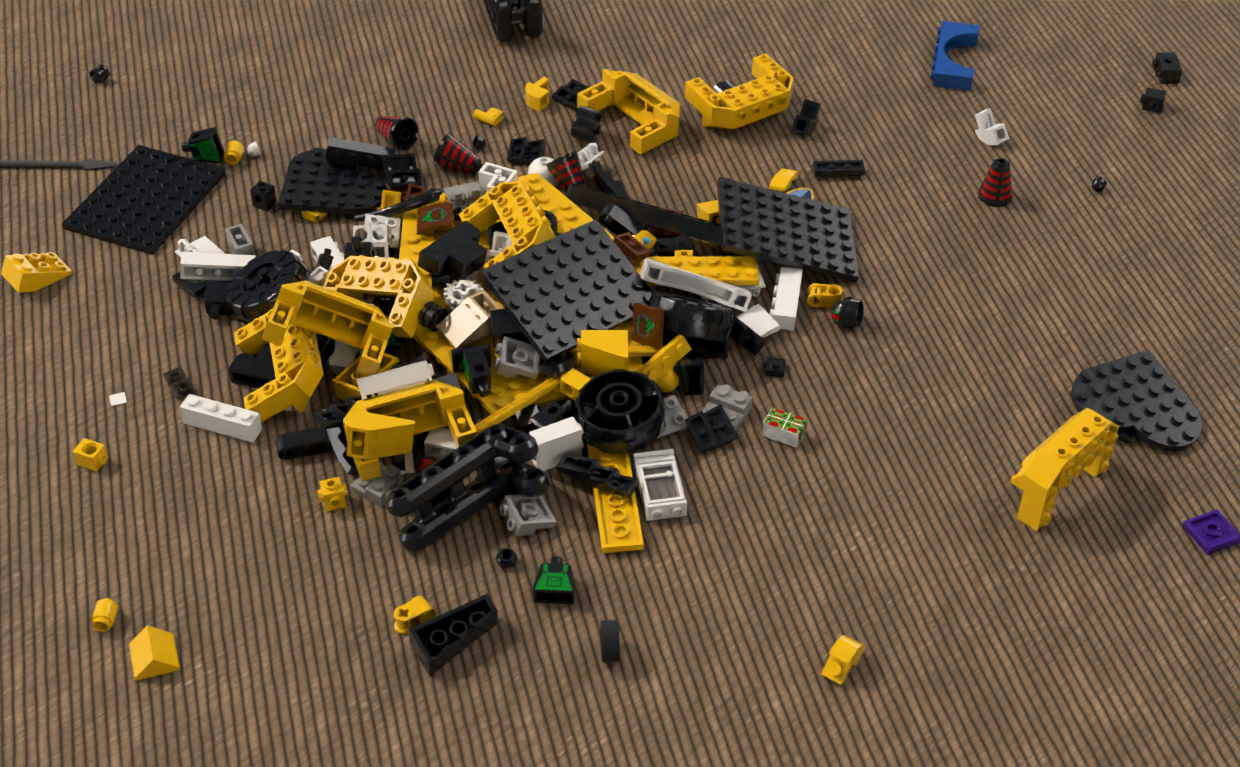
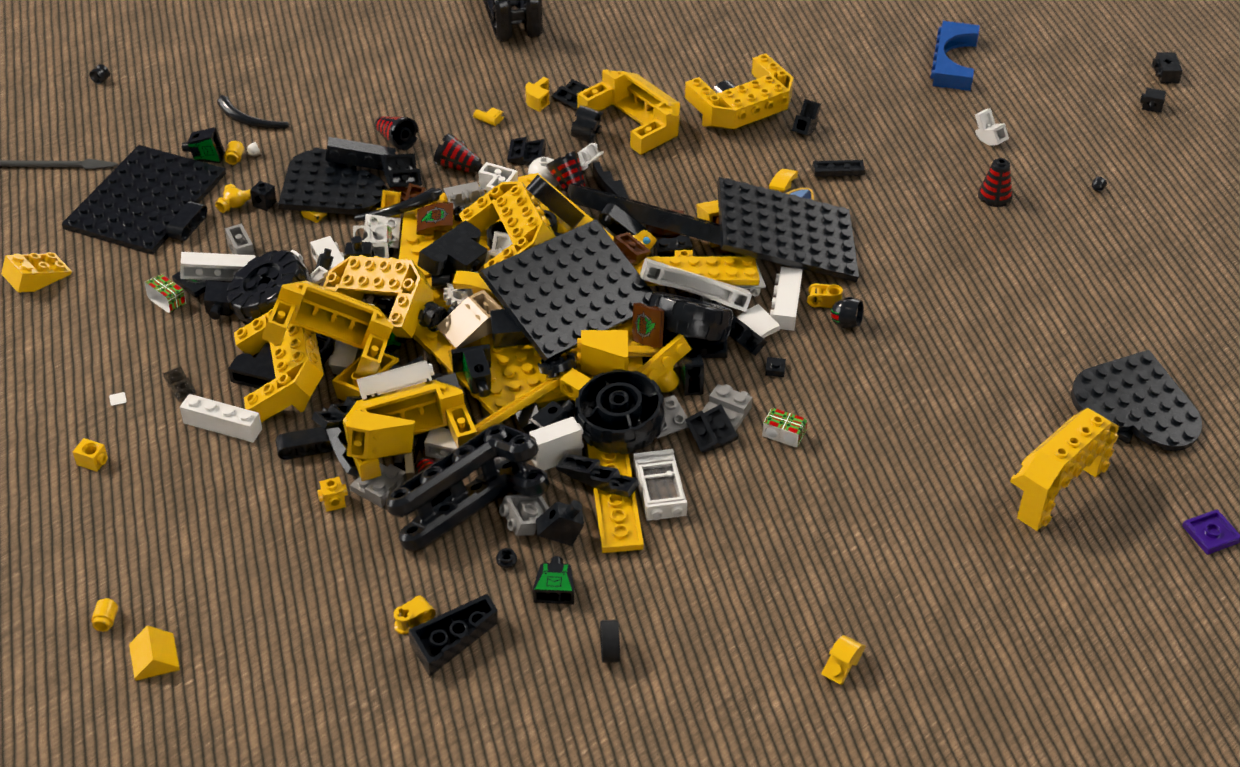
(165, 293): none -> piece
(186, 221): none -> black beam
(201, 245): white hinge -> none
(227, 107): none -> black animal
(232, 198): none -> yellow animal
(470, 280): none -> yellow slope
(478, 142): black hinge -> none
(516, 358): light grey plate -> none
(555, 201): none -> black beam
(561, 522): none -> black torso

